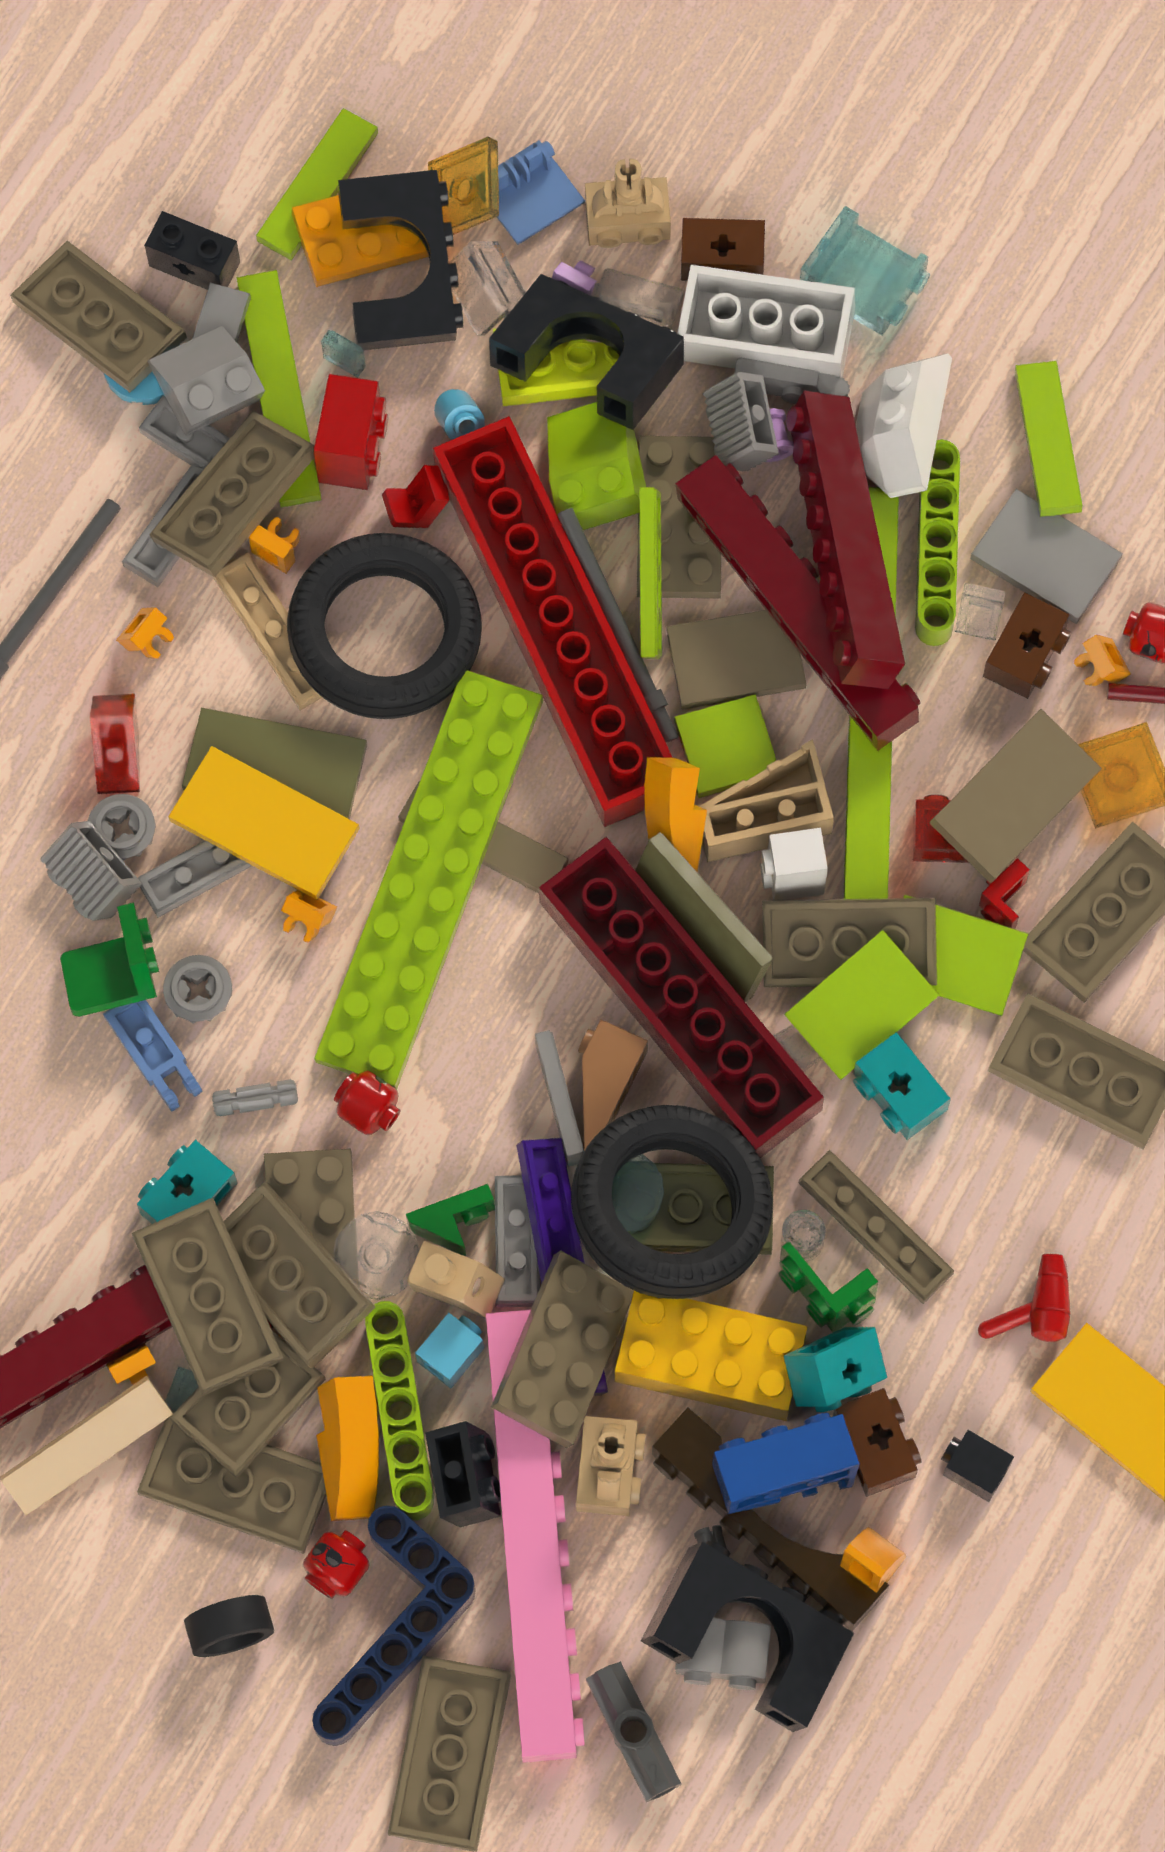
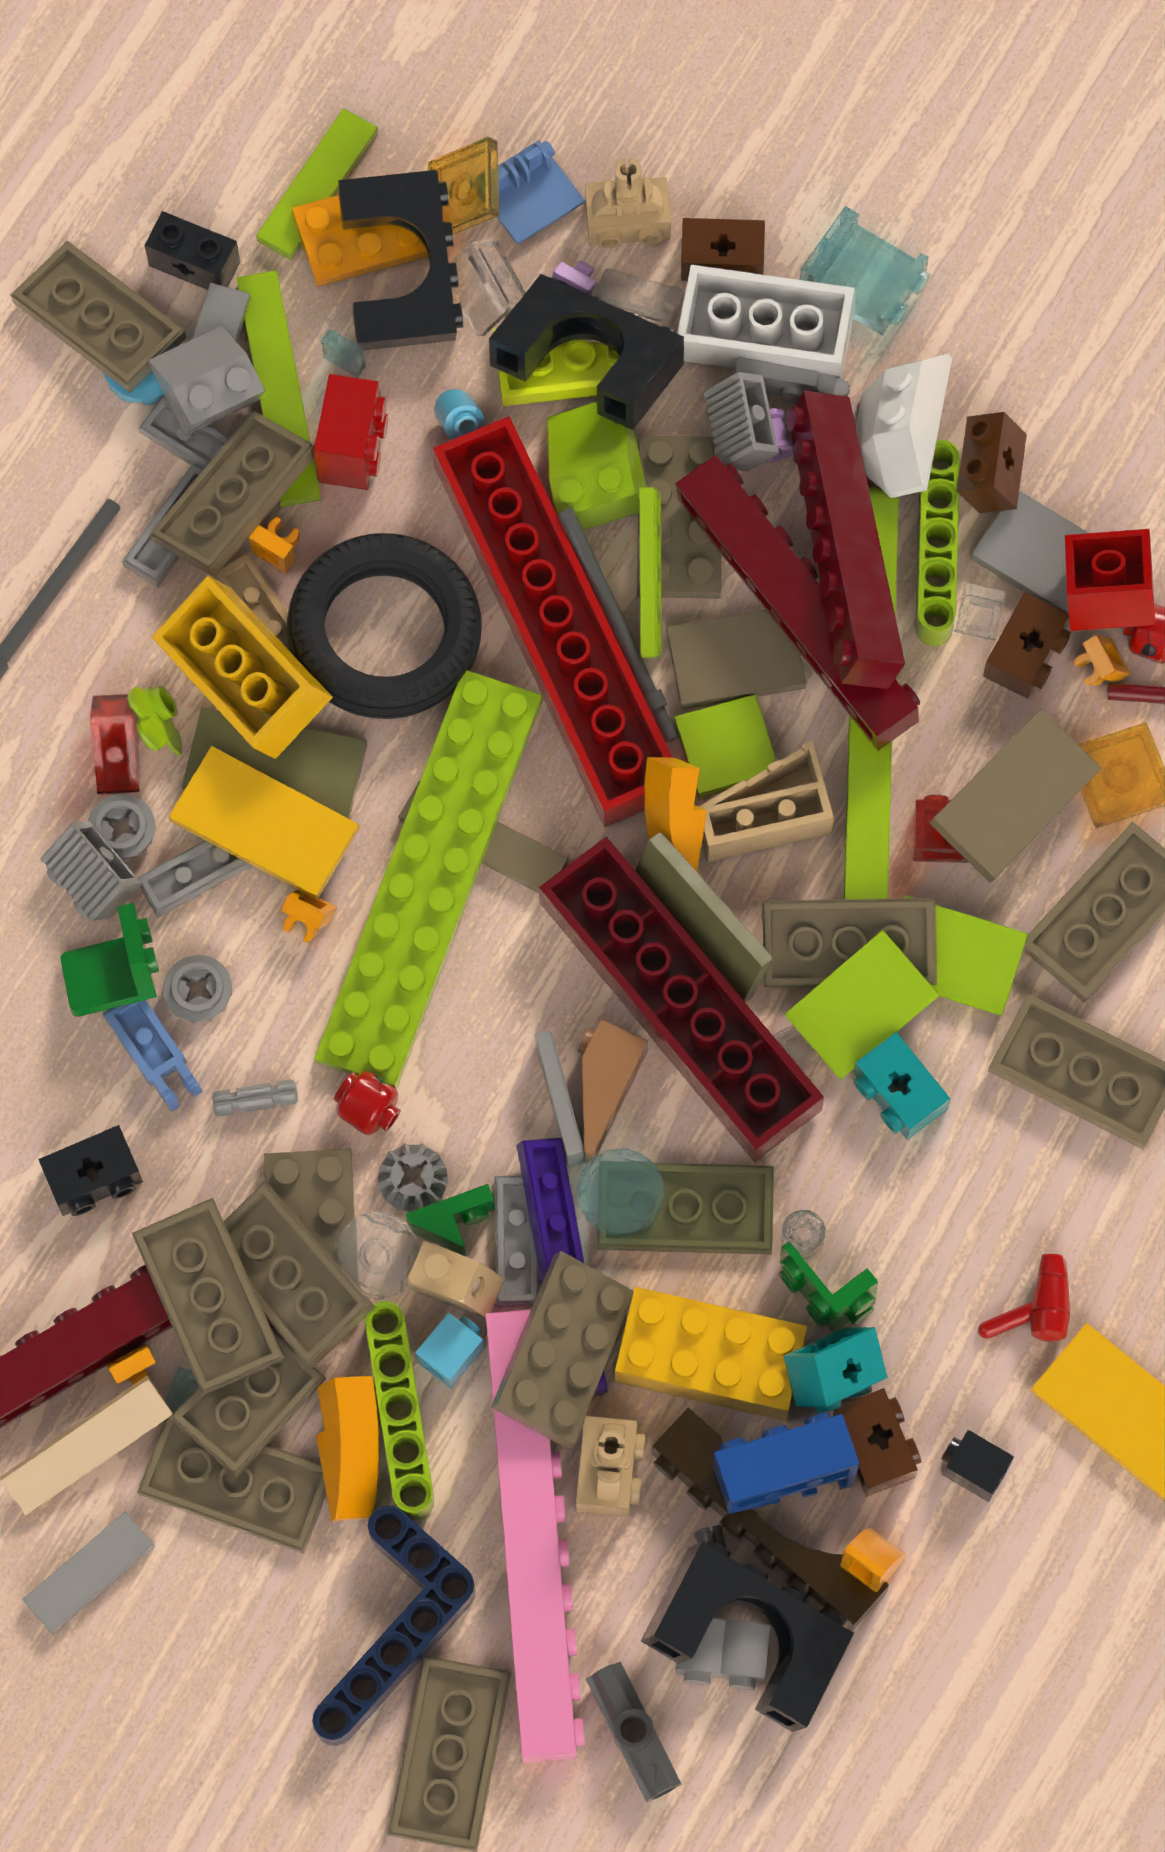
(68, 1175): none -> black brick
(88, 1573): none -> light grey tile
(141, 631): light orange tile -> none
(155, 712): none -> lime plate
(188, 1167): teal brick -> none
(229, 1626): black tyre -> none
(241, 667): none -> yellow brick
(336, 1564): red head -> none
(412, 1196): none -> light grey gear
(419, 502): red bracket -> none
(464, 1474): black brick -> none
(659, 1272): black tyre -> none
(795, 864): white brick -> none
(876, 1226): dark tan tile -> none
(991, 462): none -> reddish brown brick
(999, 891): red bracket -> none
(1048, 438): lime tile -> none
(1109, 579): none -> red brick

